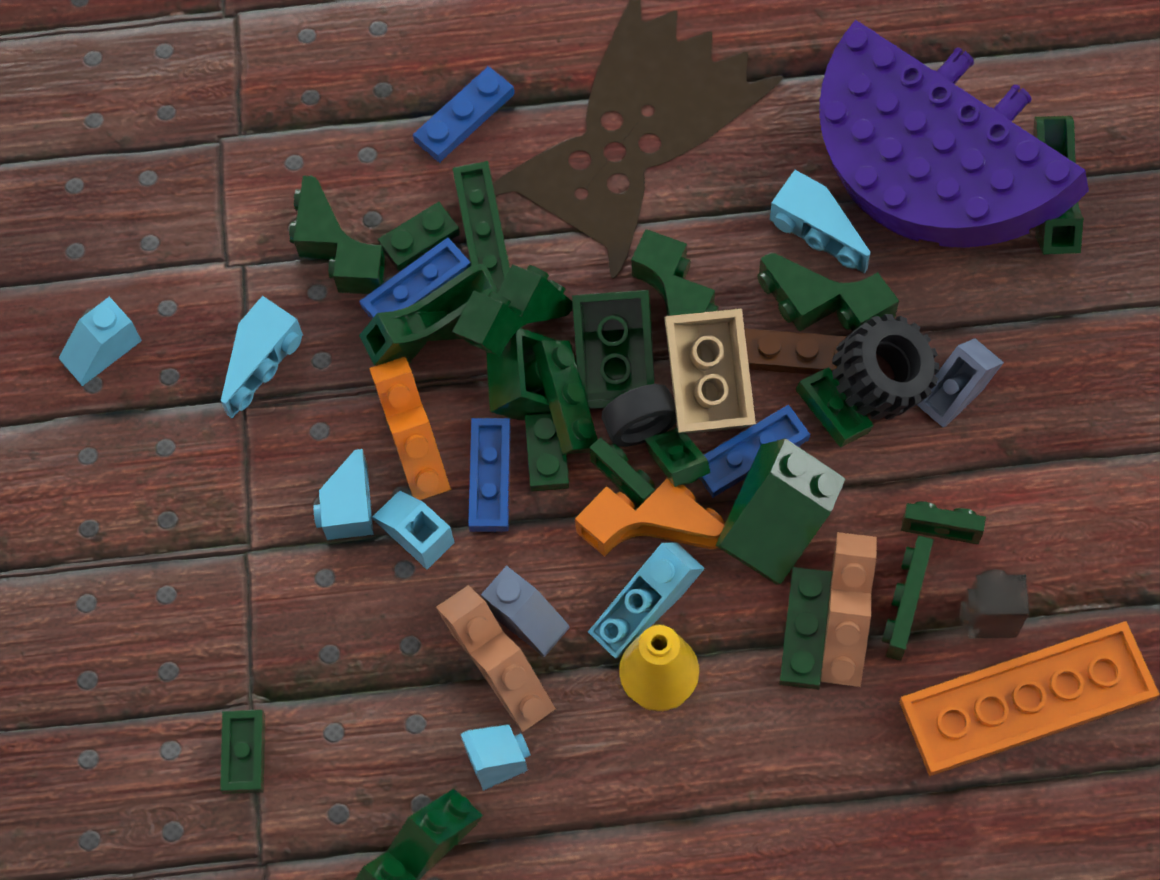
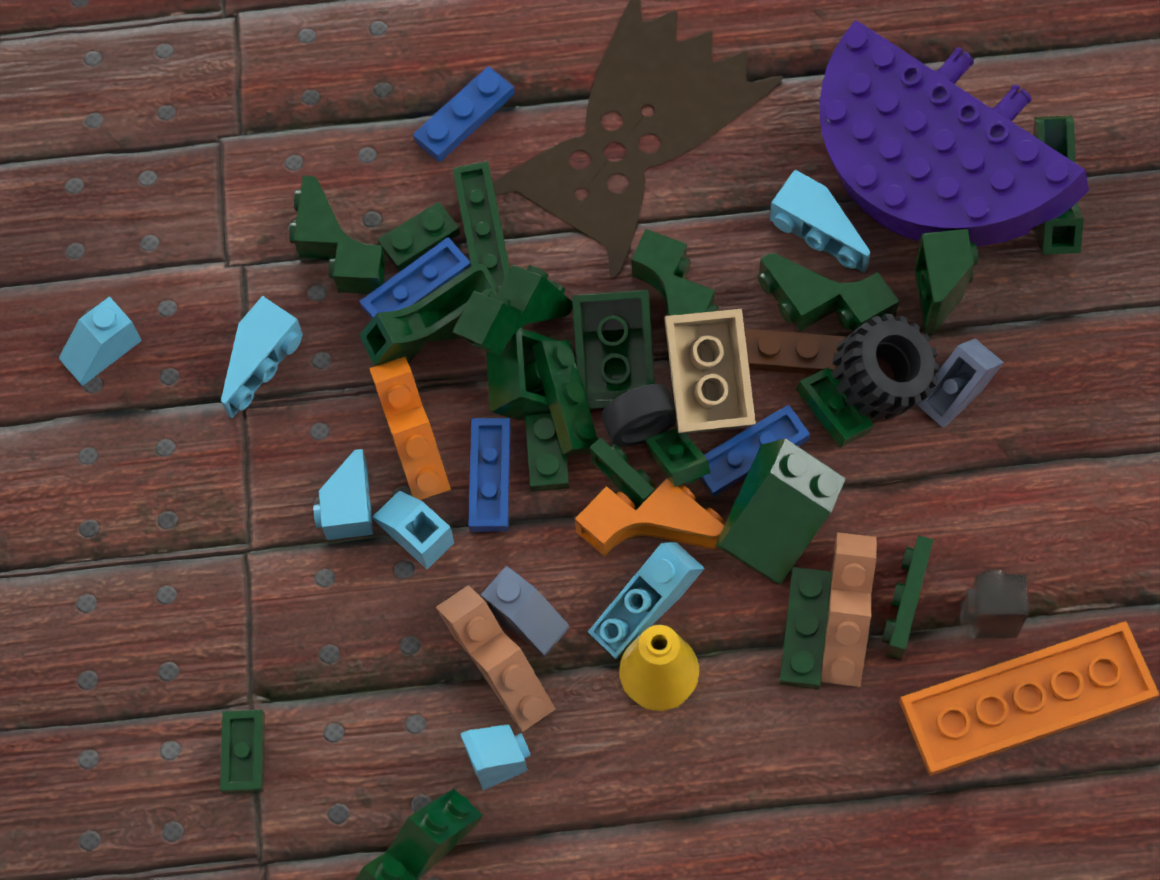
(942, 274): none -> dark green slope
(955, 525): dark green plate -> none

